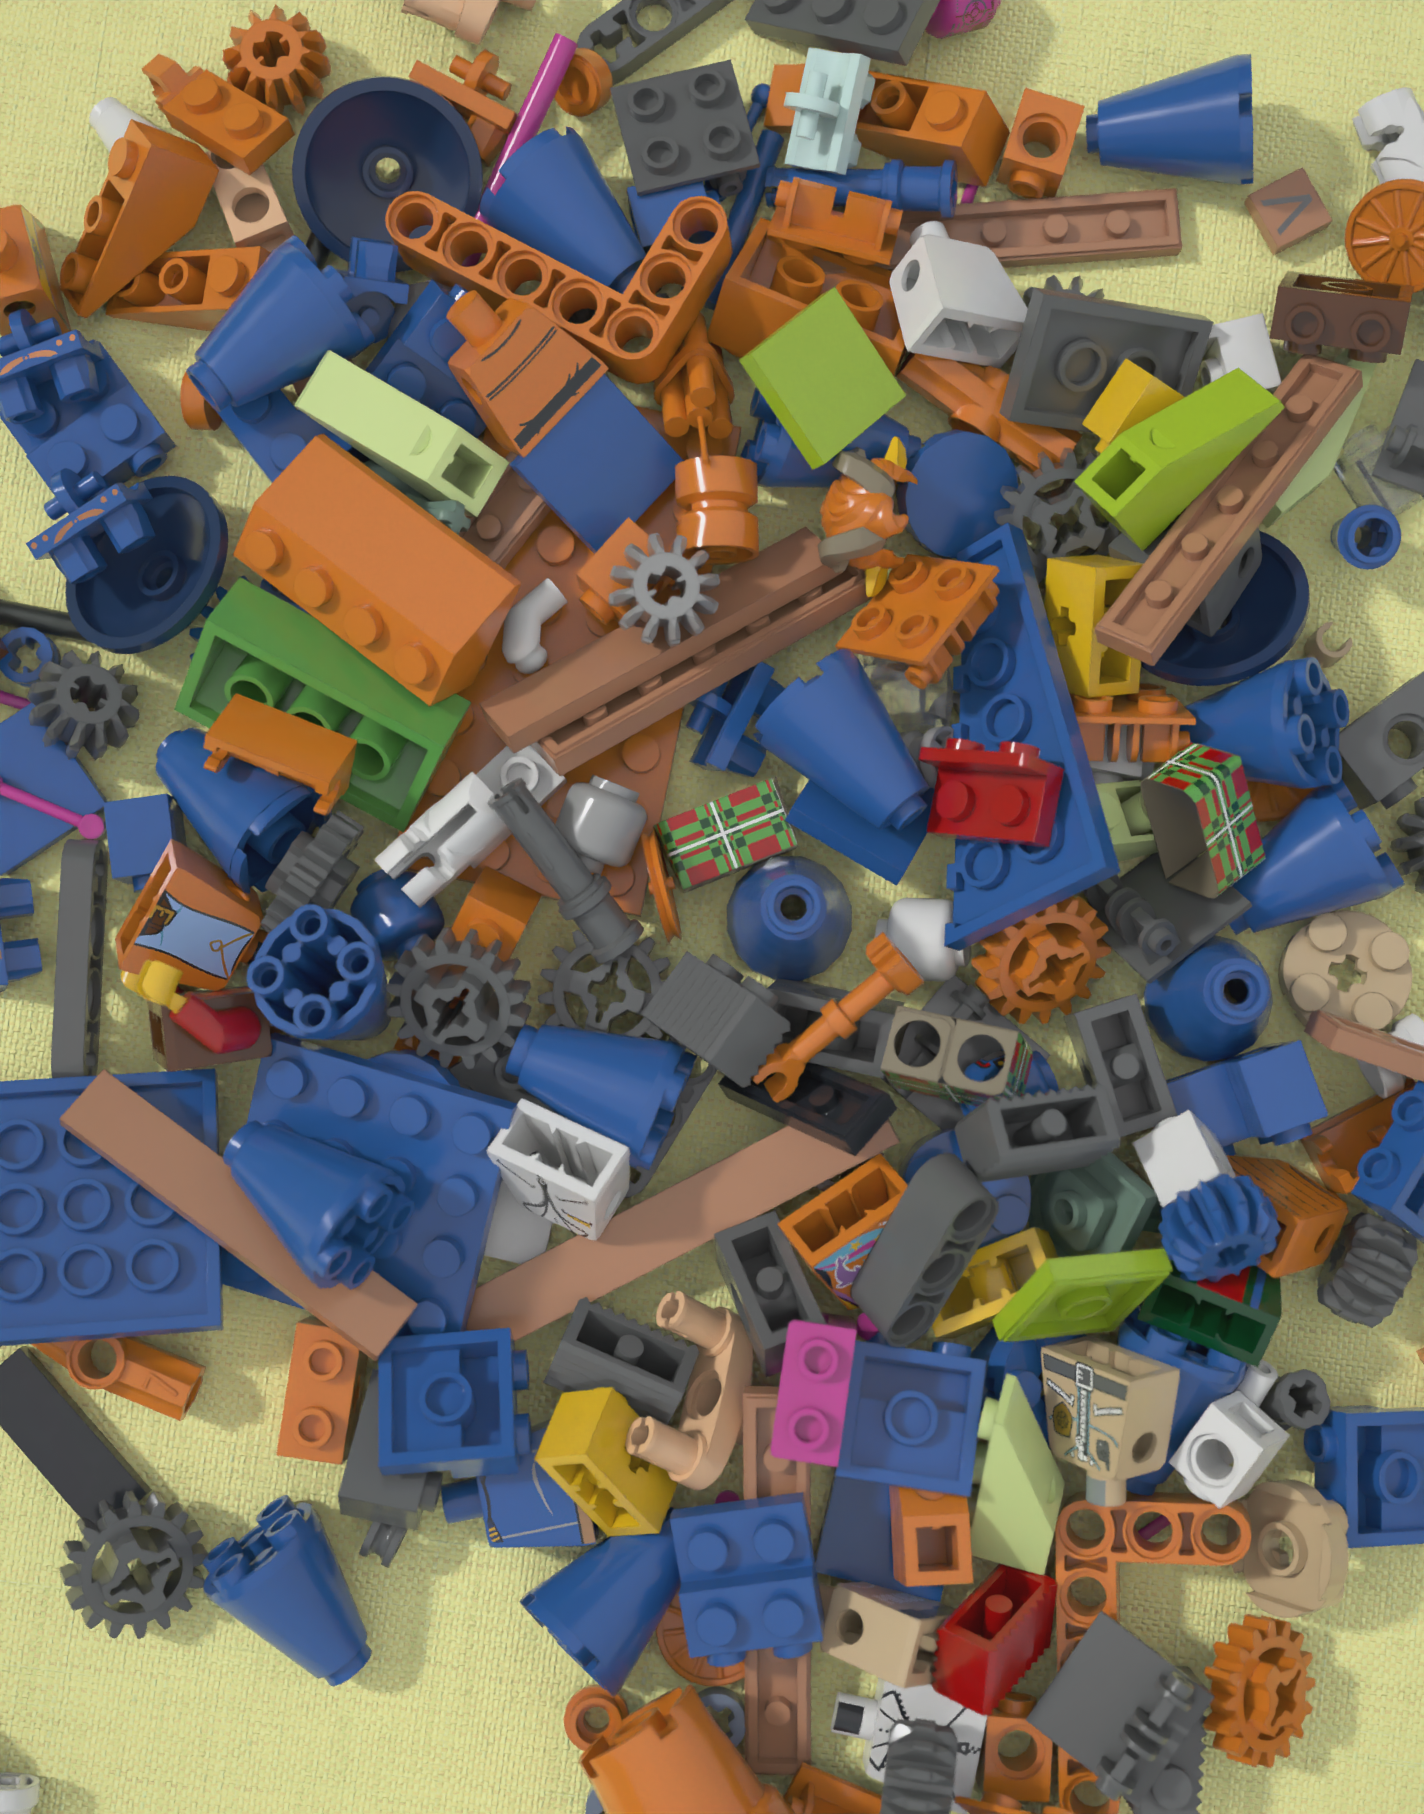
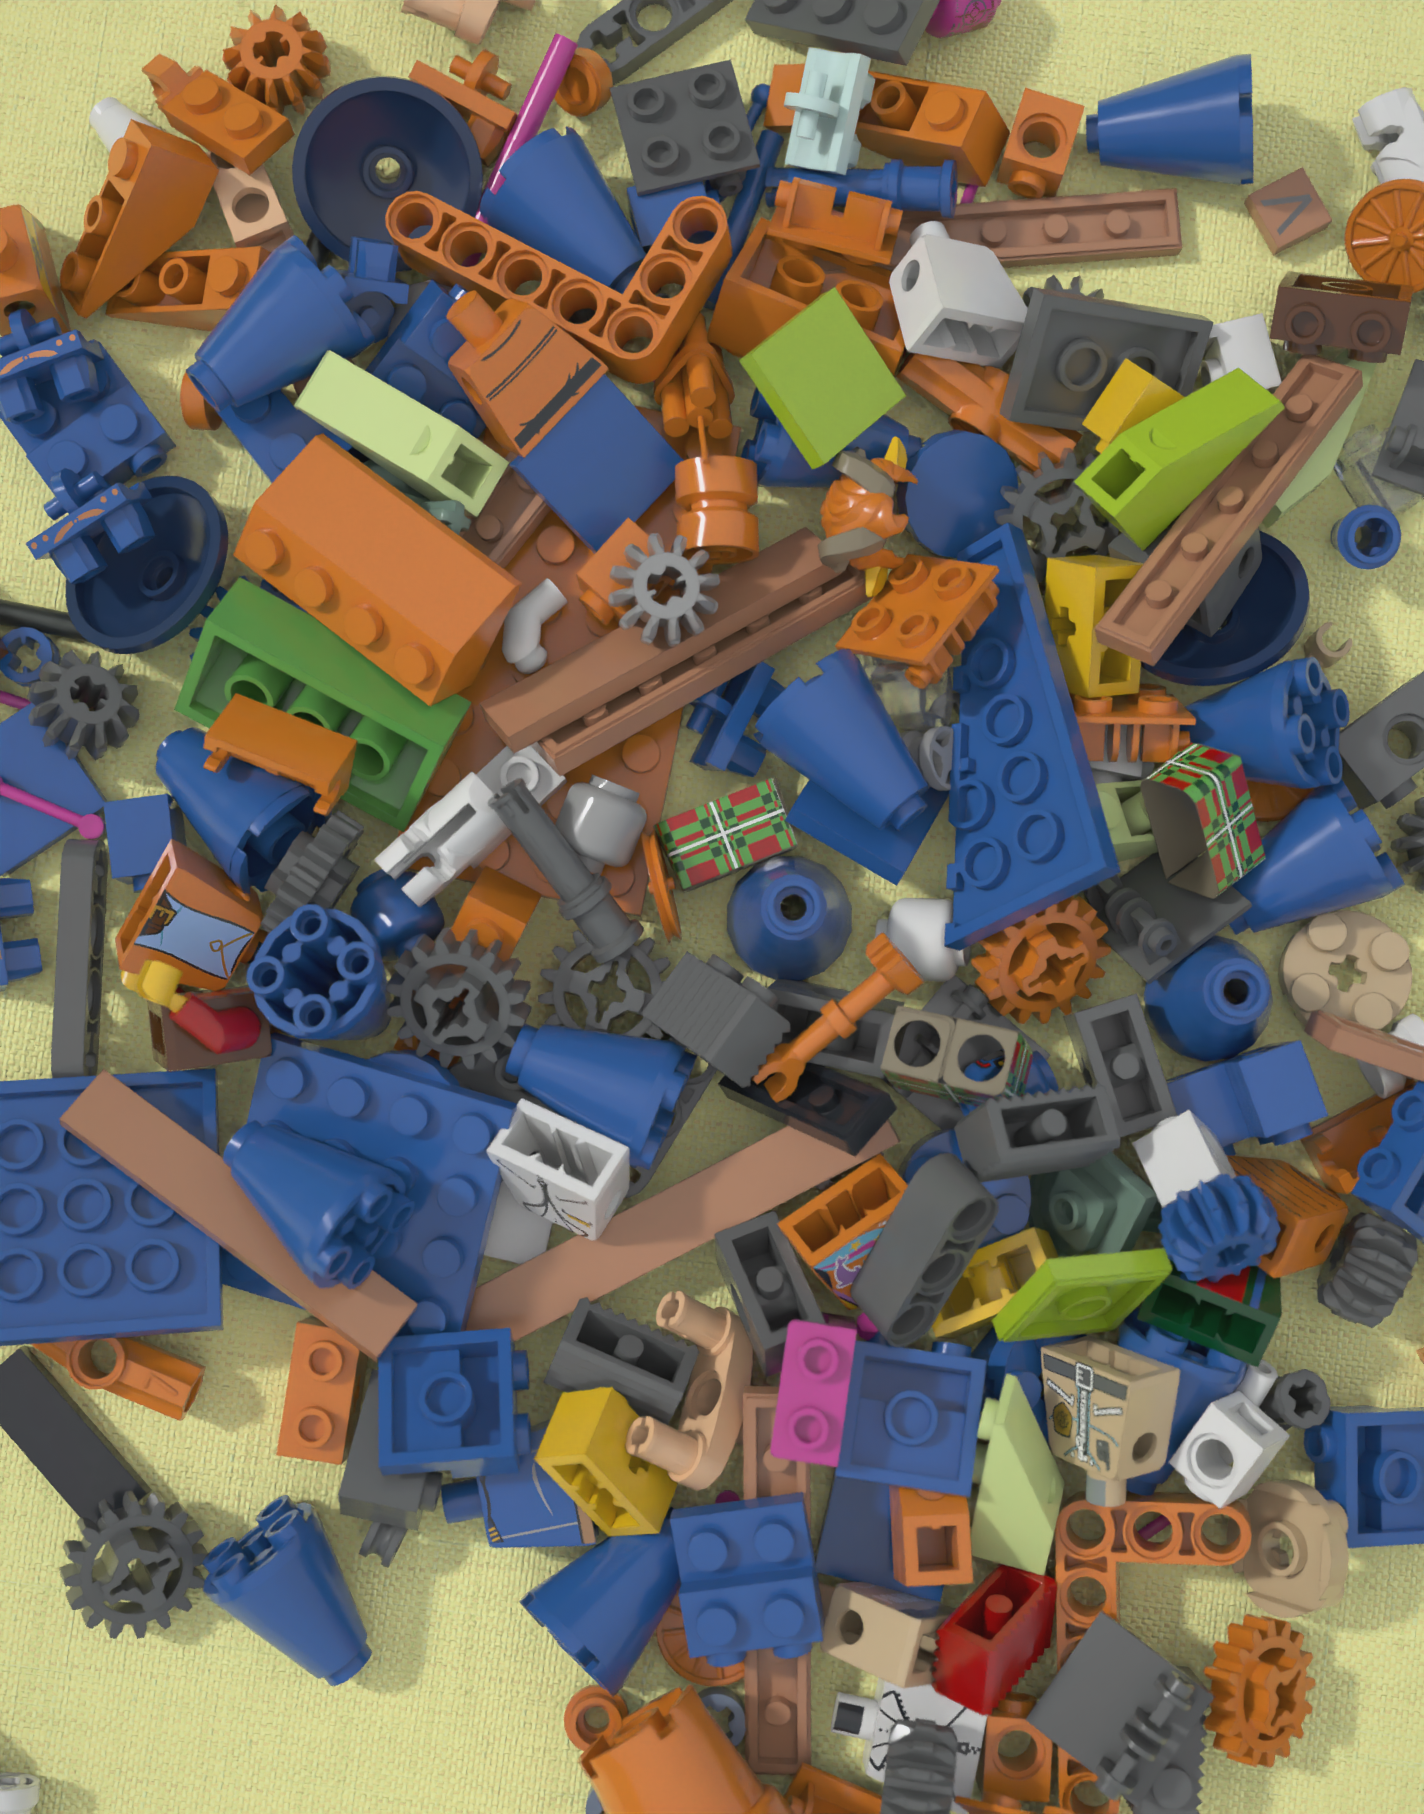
(993, 793): red bracket -> none

